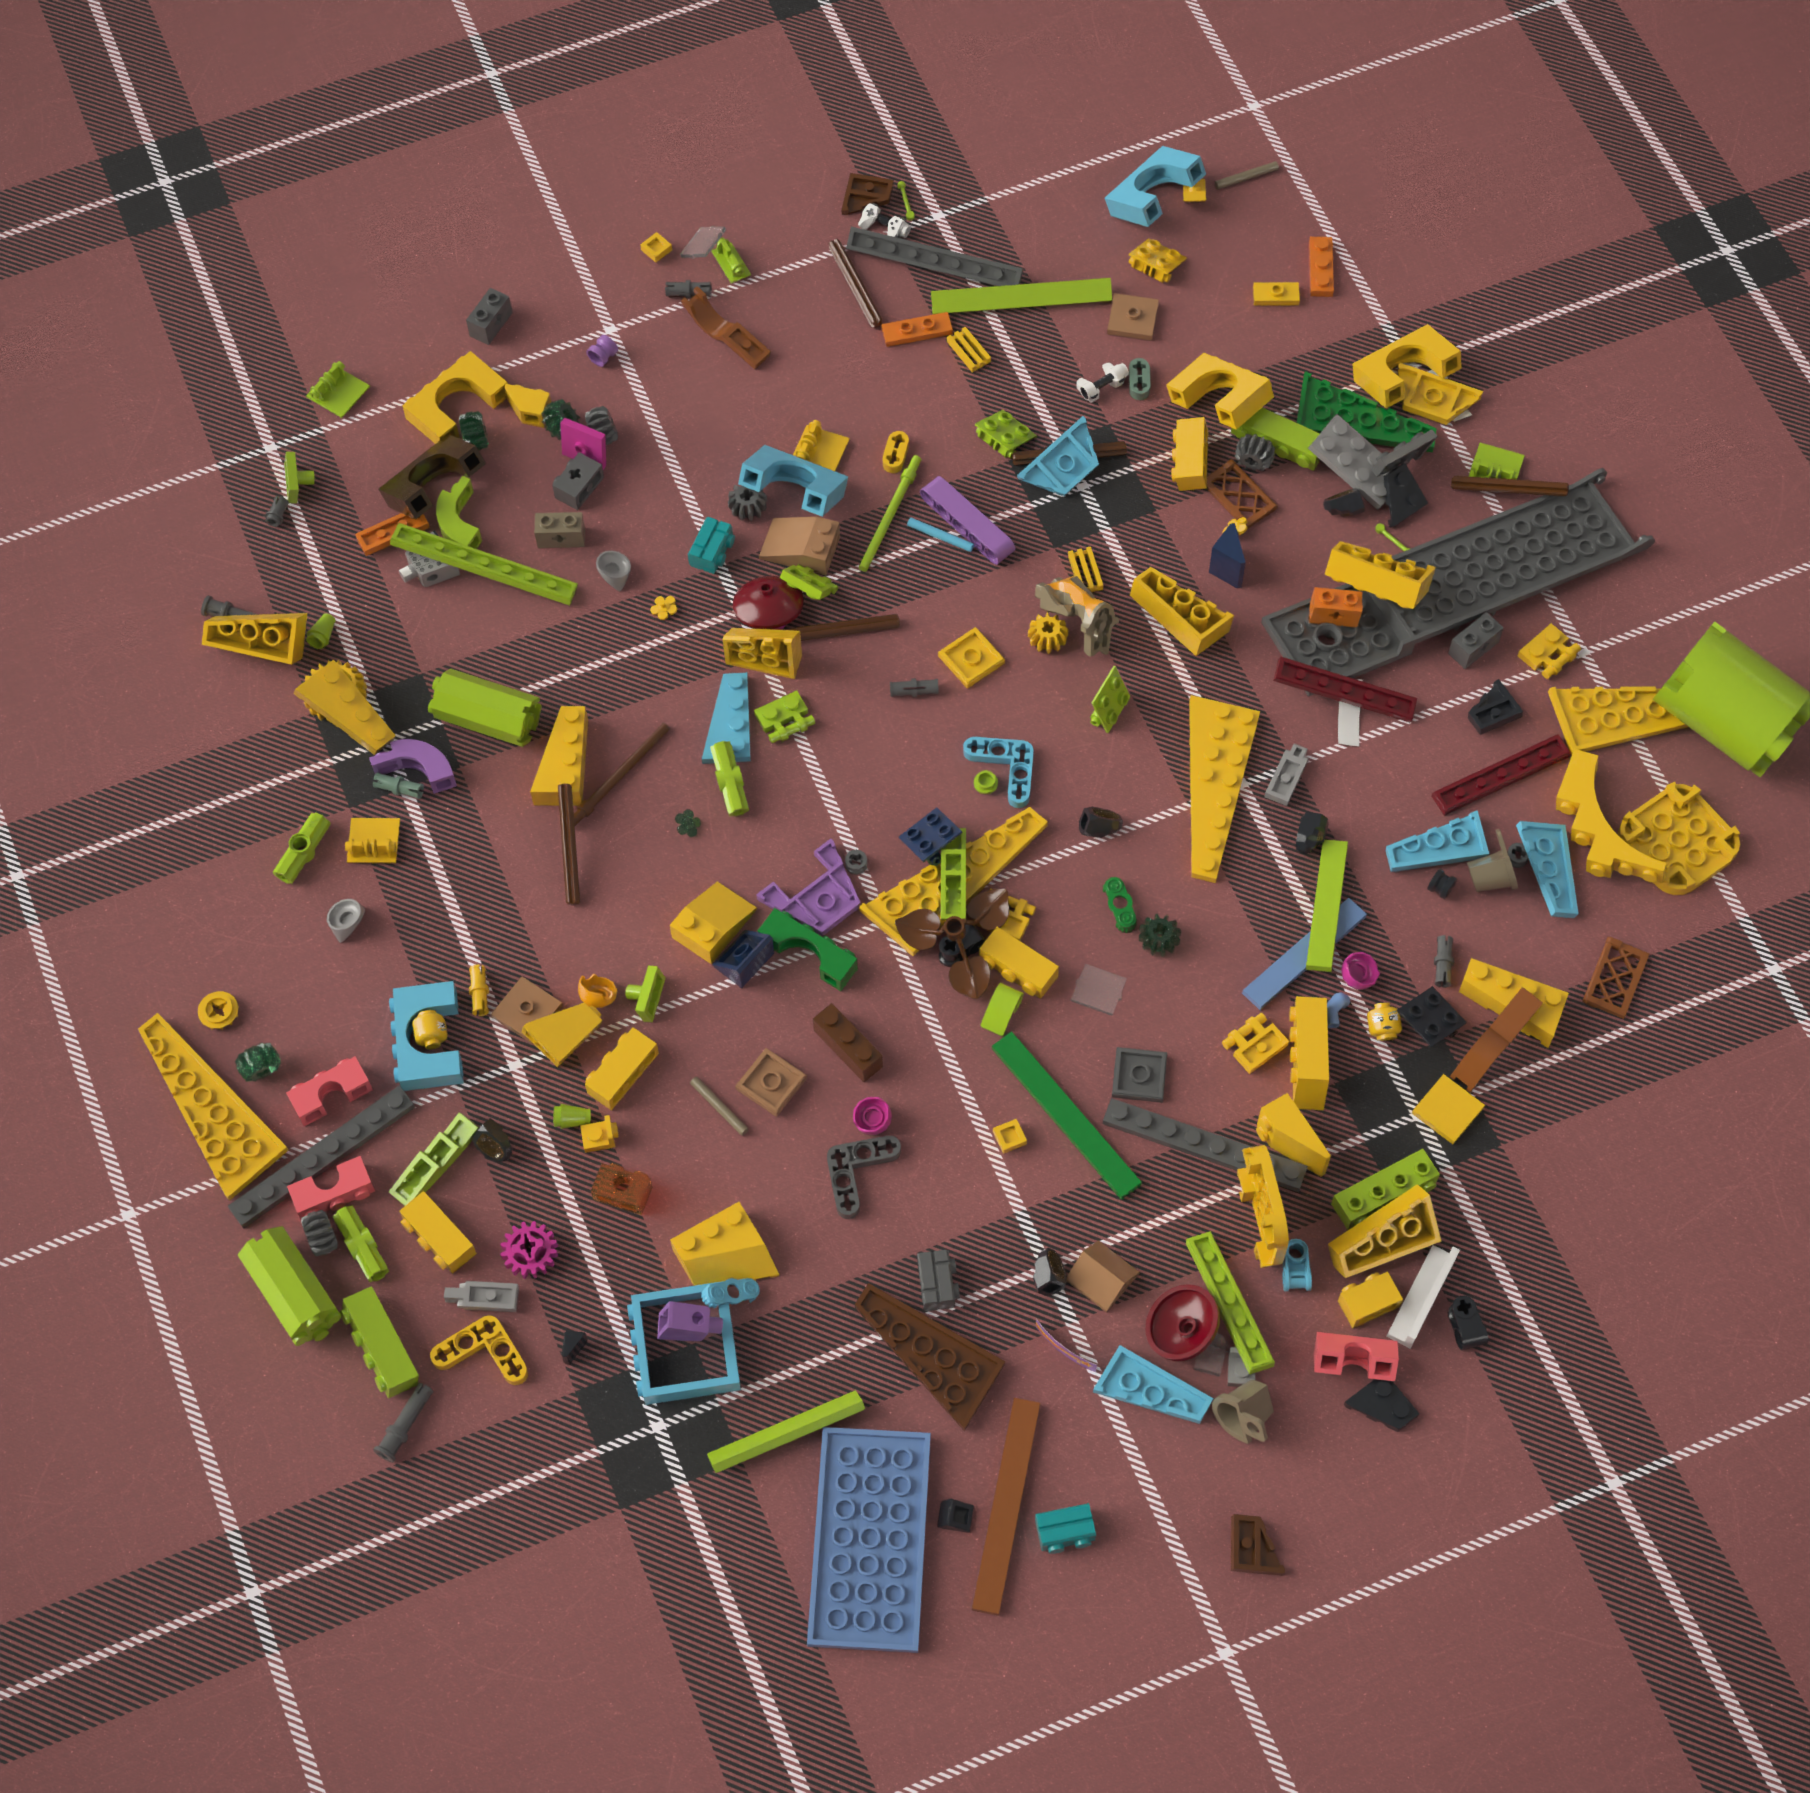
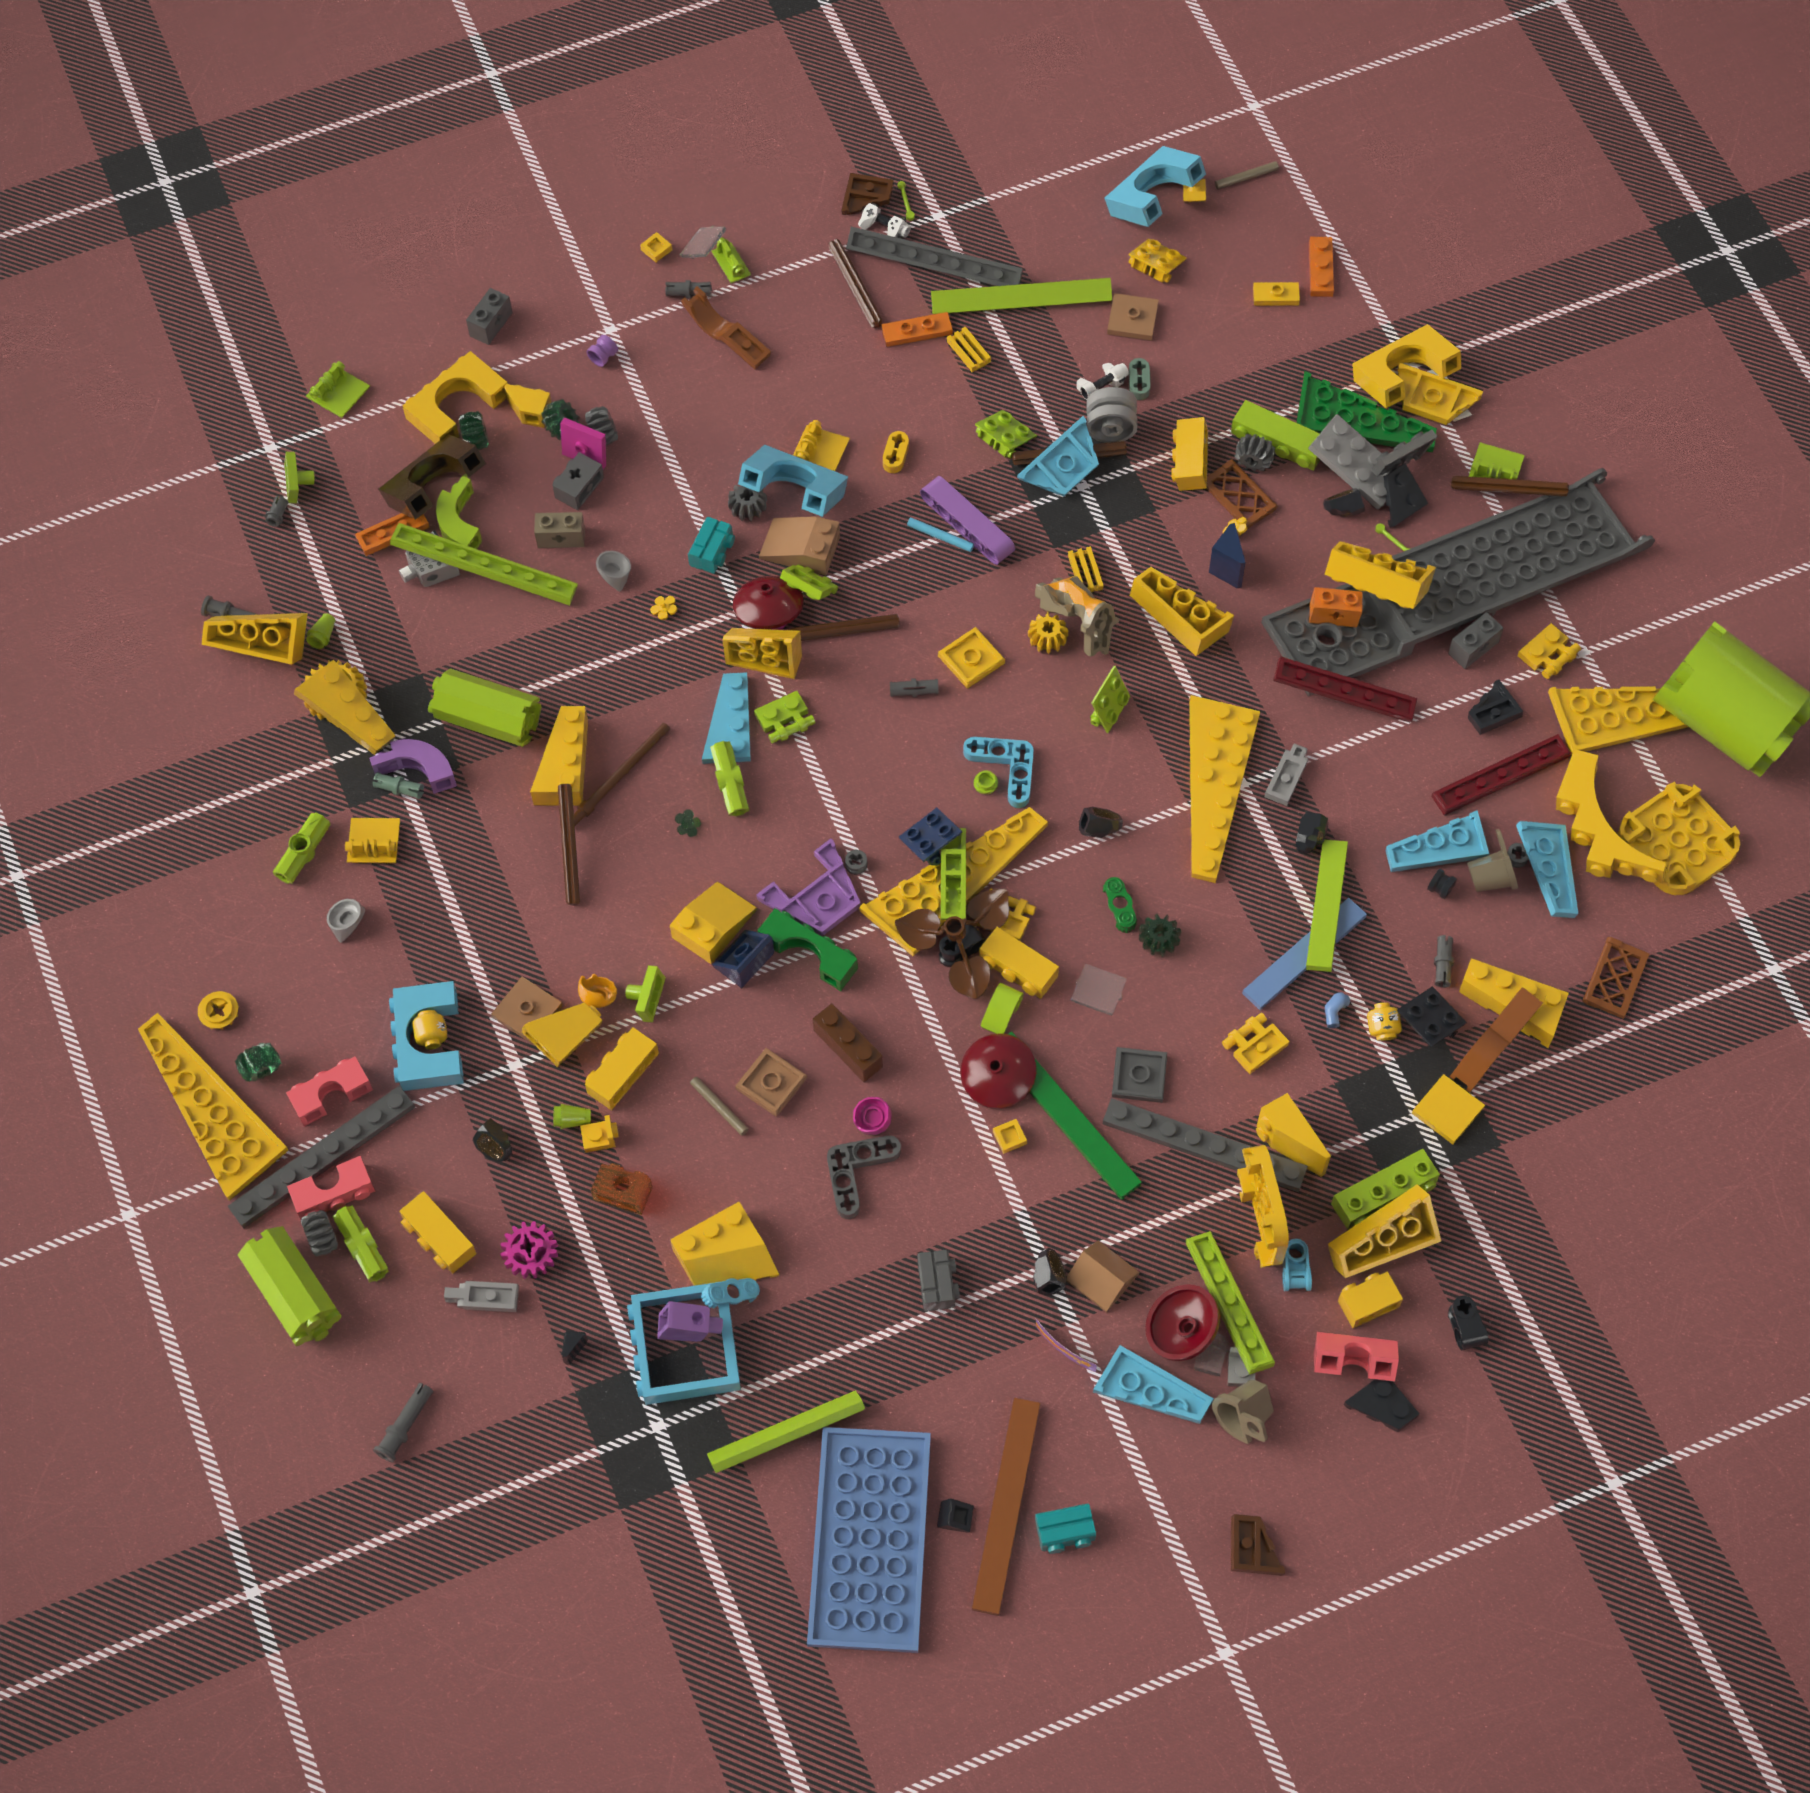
(379, 1342): lime brick -> none
(435, 1160): lime slope -> none
(479, 990): yellow pin -> none
(489, 1341): yellow beam -> none
(907, 478): lime bar -> none
(942, 1360): reddish brown wing -> none
(1002, 1086): none -> dark red dish
(1111, 414): none -> light grey wheel
(1209, 373): yellow arch -> none
(1309, 1052): yellow wedge -> none
(1348, 724): white sticker -> none
(1360, 971): dark pink hair -> none
(1422, 1295): white fence -> none

